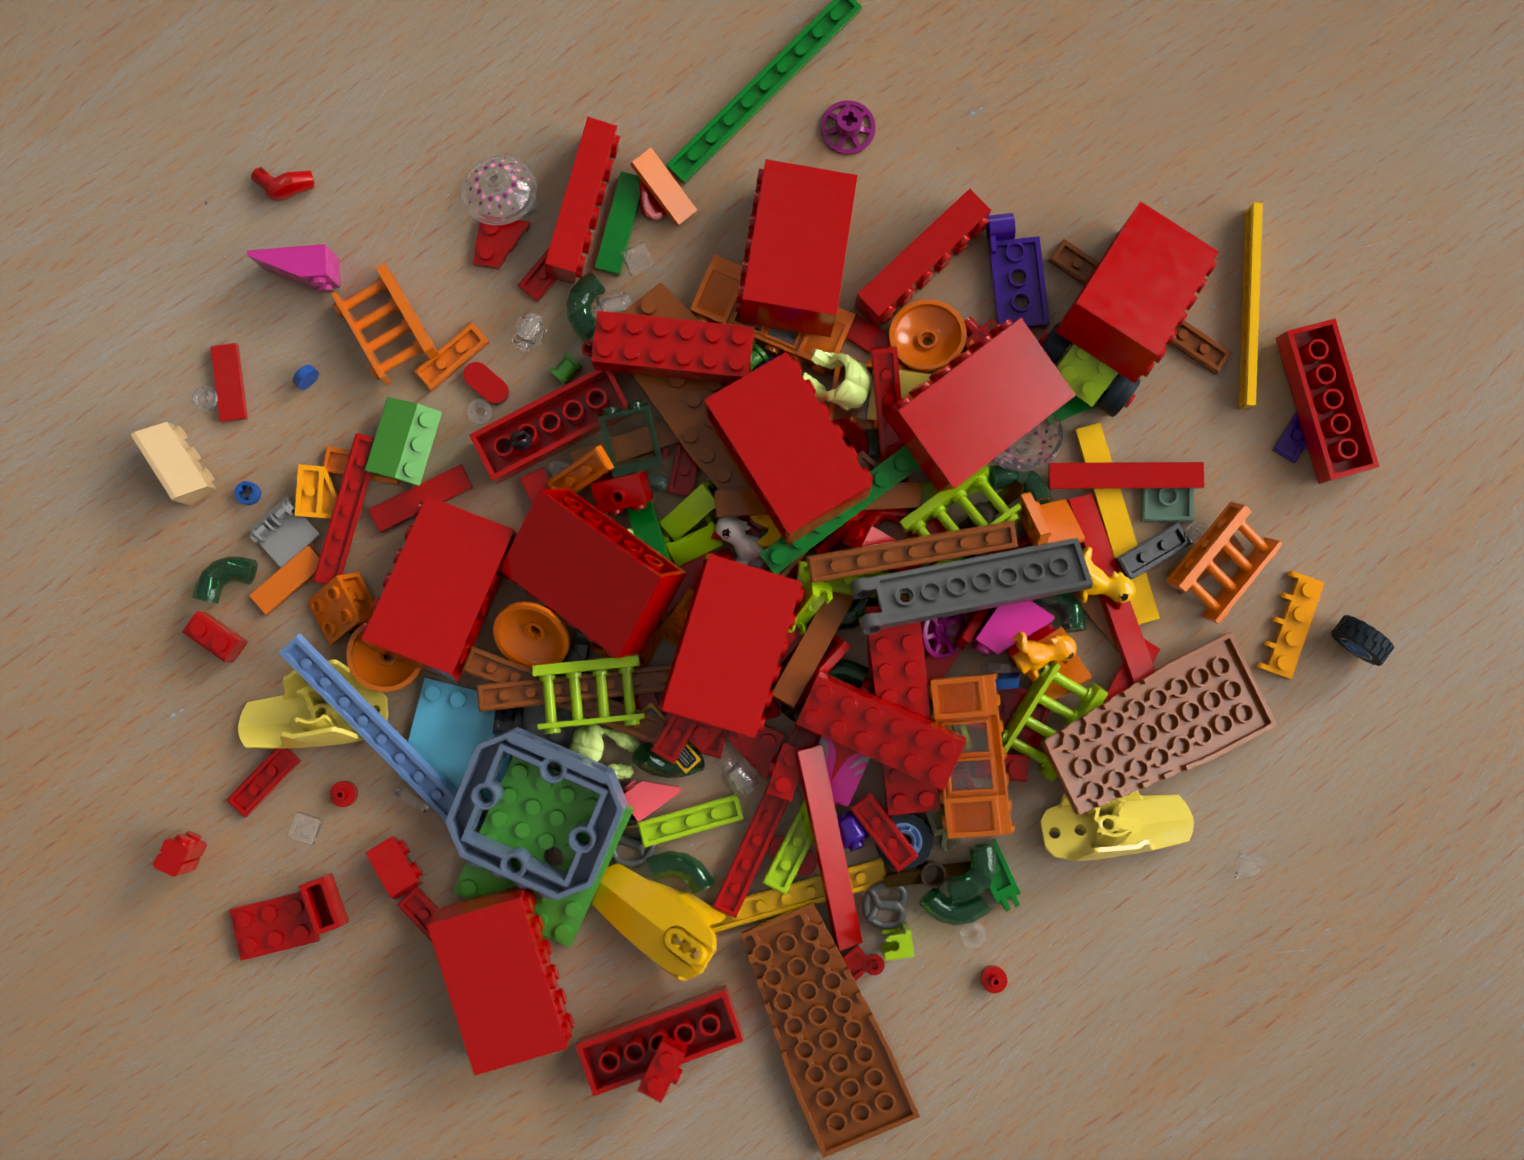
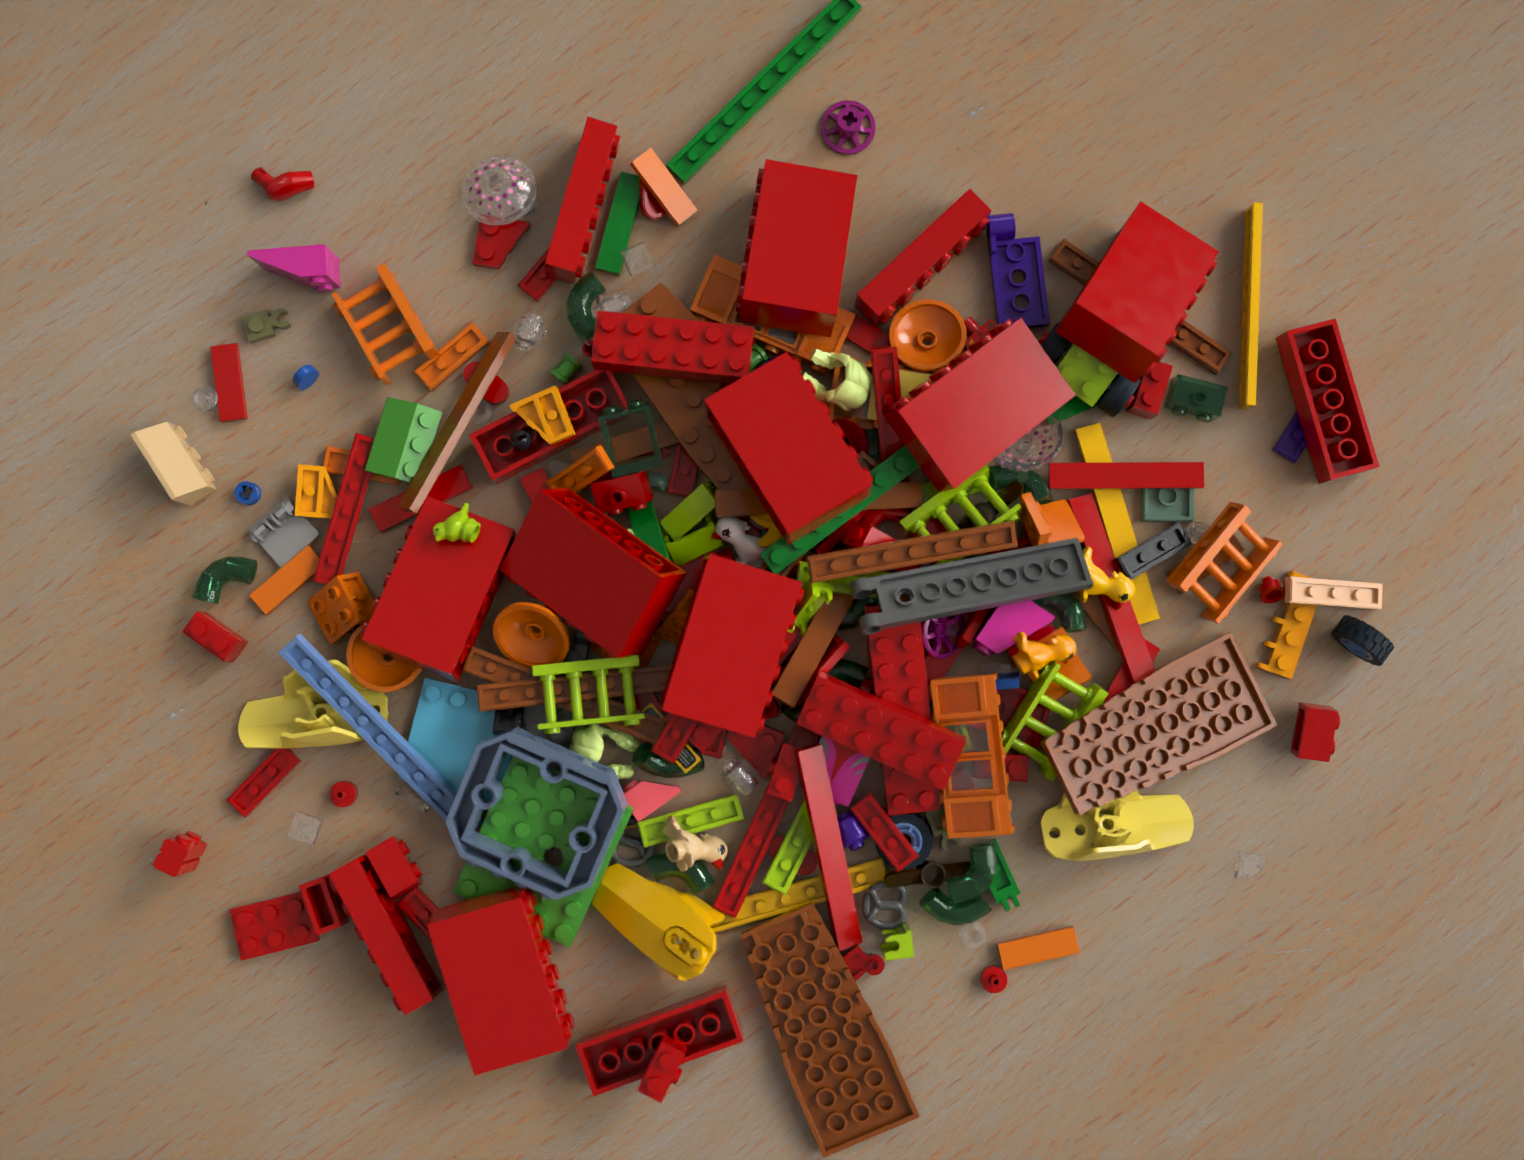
(262, 325): none -> olive plate
(386, 935): none -> red brick
(456, 422): none -> dark orange tile
(458, 527): none -> lime animal
(546, 415): none -> light orange wing
(686, 847): none -> tan animal
(1038, 947): none -> orange tile
(1151, 391): none -> red brick
(1196, 398): none -> clear green brick
(1271, 590): none -> red tile
(1315, 732): none -> red brick
(1333, 593): none -> light nougat tile

